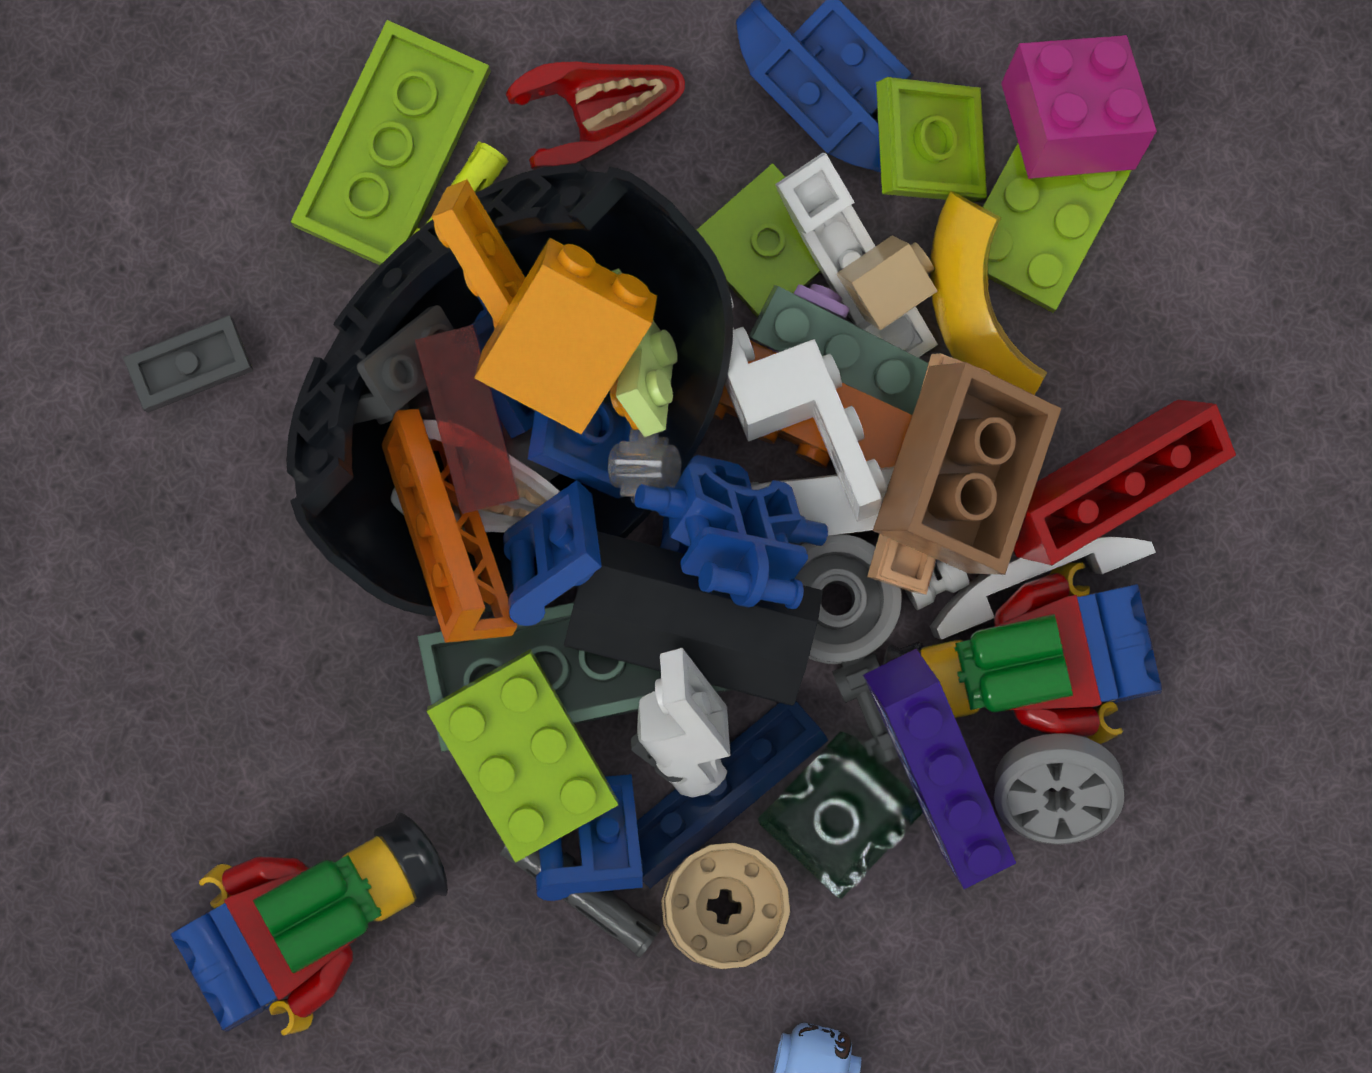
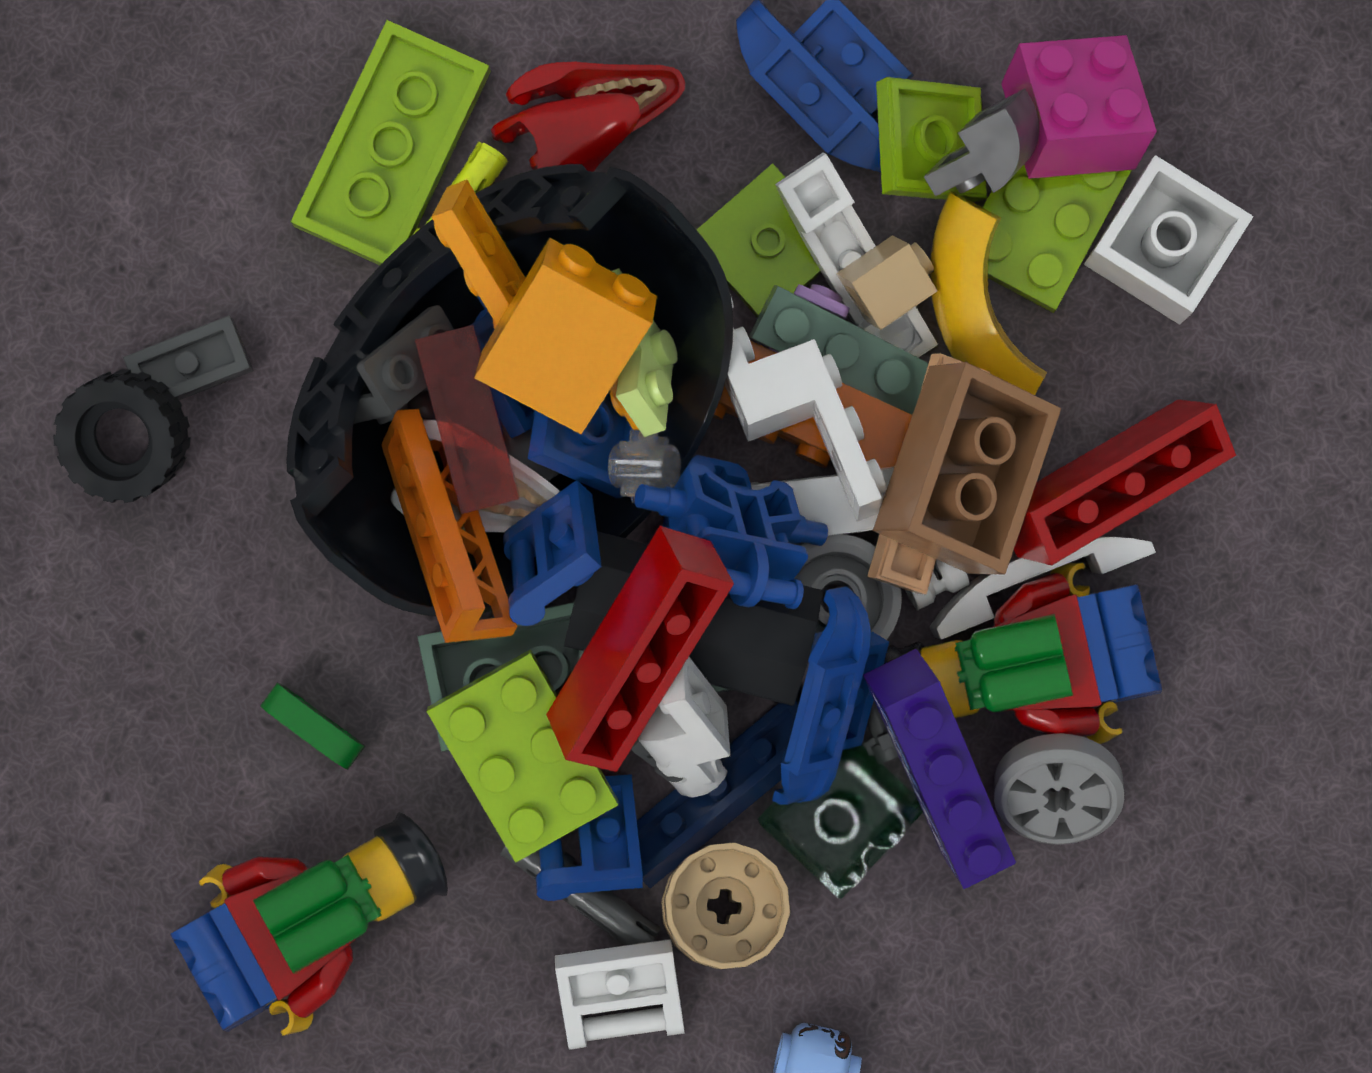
(88, 463): none -> black tyre
(312, 726): none -> green beam
(574, 128): none -> red animal
(618, 981): none -> white plate
(639, 649): none -> red brick
(833, 699): none -> blue plate
(995, 147): none -> flat silver brick
(1168, 240): none -> white brick

